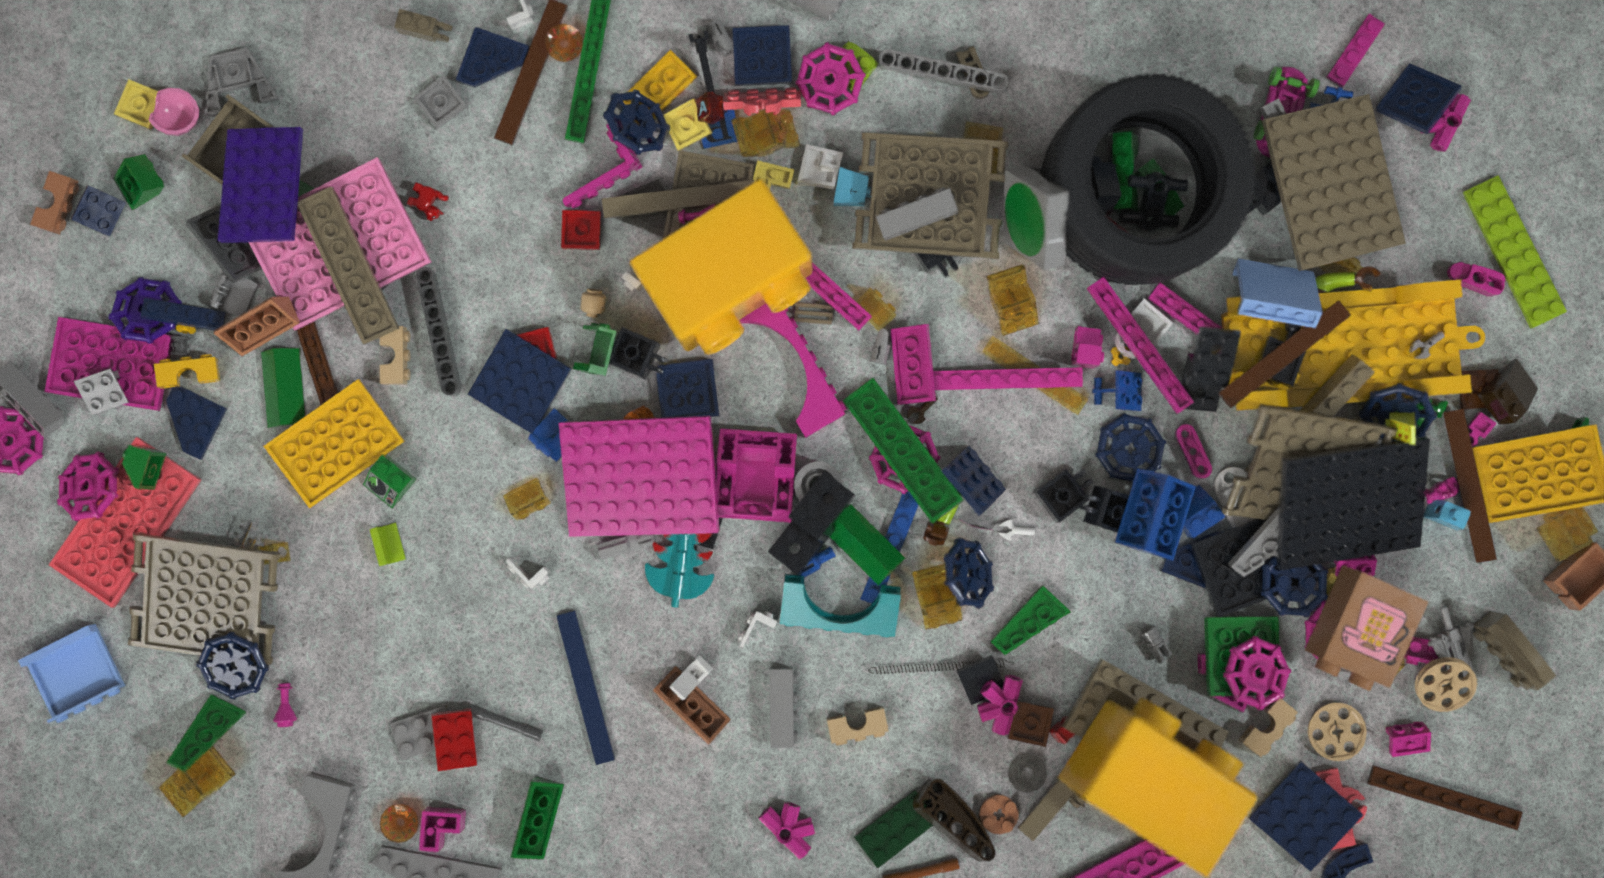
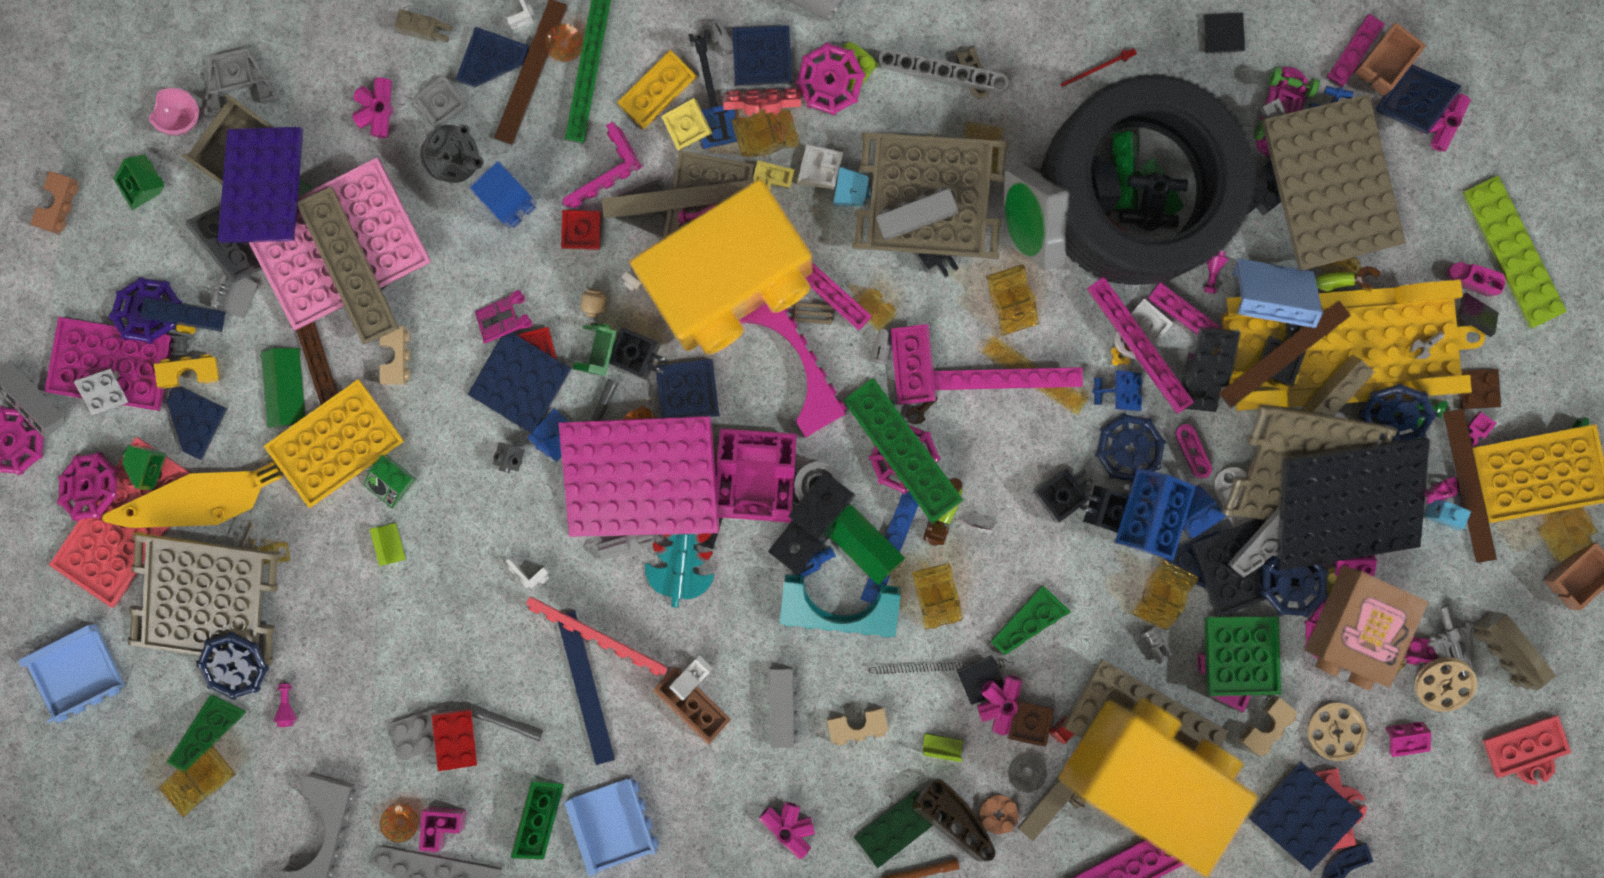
(98, 210): dark blue plate -> none
(137, 104): light yellow plate -> none
(195, 500): none -> yellow wing
(259, 325): nougat slope -> none
(370, 112): none -> dark pink piece
(426, 198): red animal -> none
(434, 323): dark grey beam -> none
(450, 154): none -> dark grey piece
(500, 318): none -> dark pink flag
(503, 195): none -> blue brick
(508, 457): none -> dark grey brick
(526, 499): clear yellow bracket -> none
(603, 640): none -> coral plate
(606, 396): none -> dark grey piece
(611, 825): none -> light blue panel
(642, 115): dark blue plate -> none
(710, 108): clear red brick -> none
(766, 618): white bracket -> none
(942, 747): none -> lime panel
(967, 564): dark blue plate -> none
(973, 480): dark blue plate -> none
(1015, 530): white bar -> none
(1087, 348): dark pink brick -> none
(1124, 55): none -> red sword
(1165, 595): none -> clear yellow bracket
(1214, 267): none -> dark pink piece
(1224, 33): none -> black tile
(1247, 676): dark pink plate -> none
(1389, 59): none -> nougat piece
(1405, 426): neon yellow slope -> none
(1445, 797): reddish brown tile -> none
(1478, 314): none -> black tile
(1509, 394): dark brown slope -> none
(1528, 749): none -> coral plate

